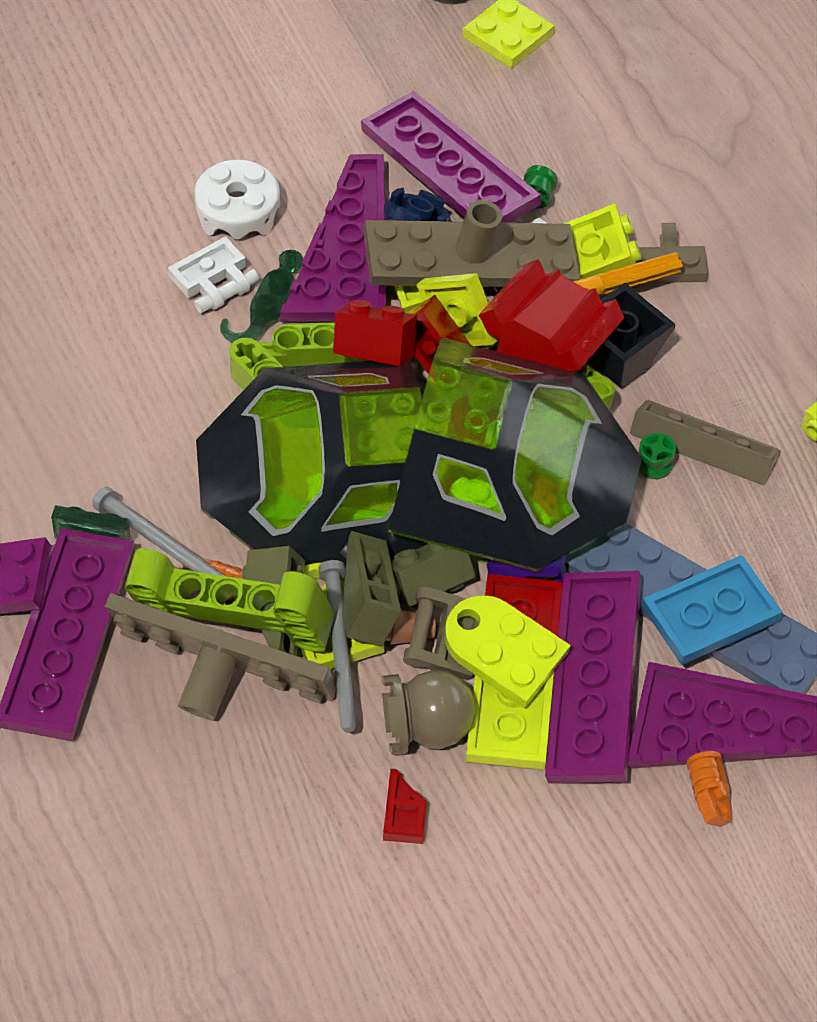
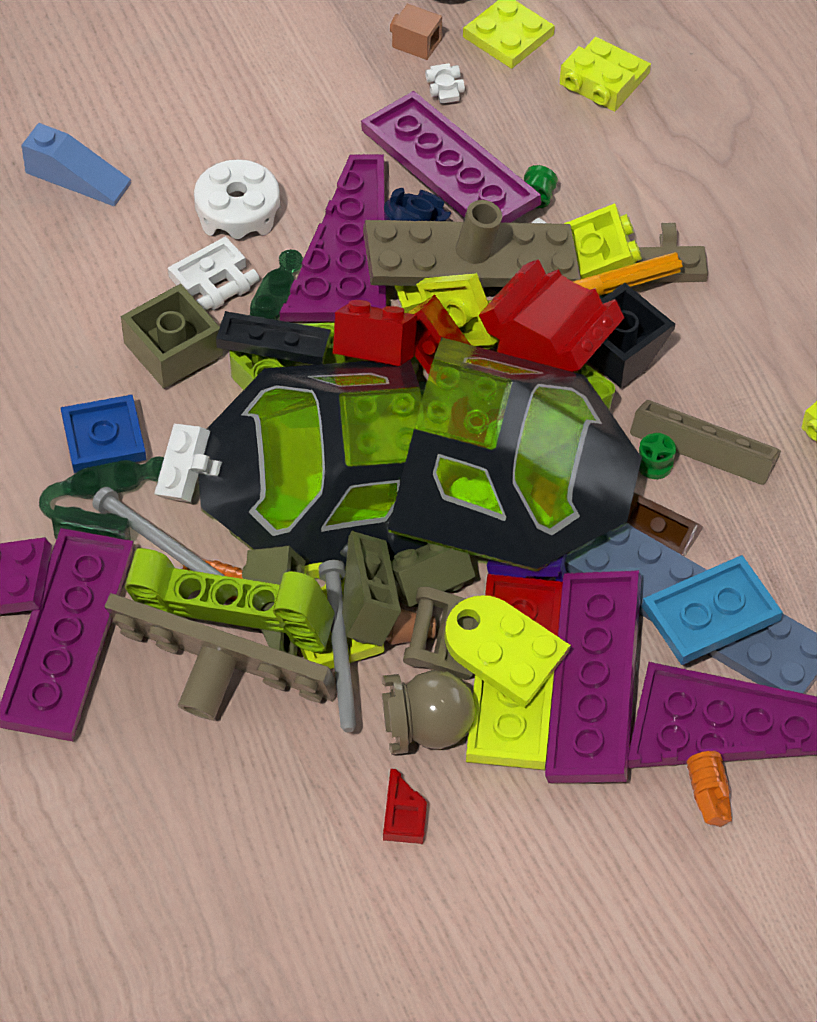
(70, 164): none -> medium blue slope
(103, 432): none -> blue plate
(117, 475): none -> clear green piece
(171, 335): none -> olive brick
(184, 462): none -> white plate
(273, 338): none -> black plate
(416, 31): none -> nougat brick
(444, 82): none -> white piece
(603, 73): none -> neon yellow plate
(663, 524): none -> reddish brown slope

